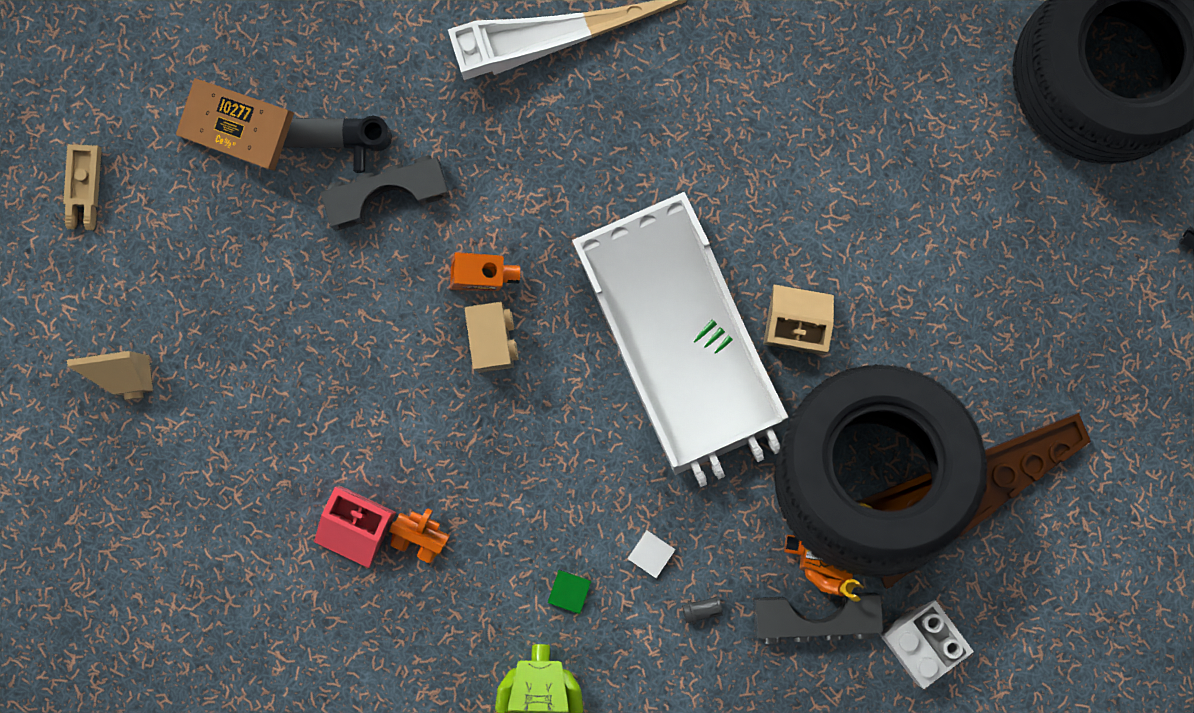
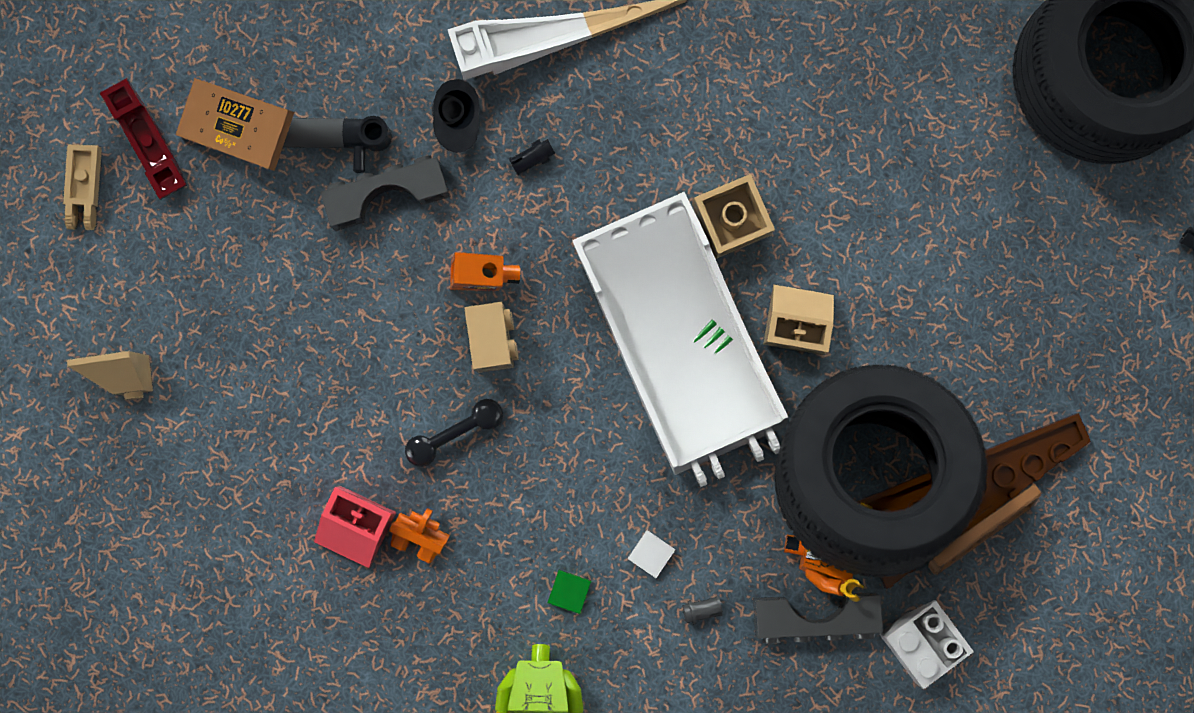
(145, 138): none -> dark red slope
(456, 115): none -> black piece
(485, 414): none -> black piece
(532, 156): none -> black animal
(733, 216): none -> tan brick
(985, 529): none -> medium nougat tile

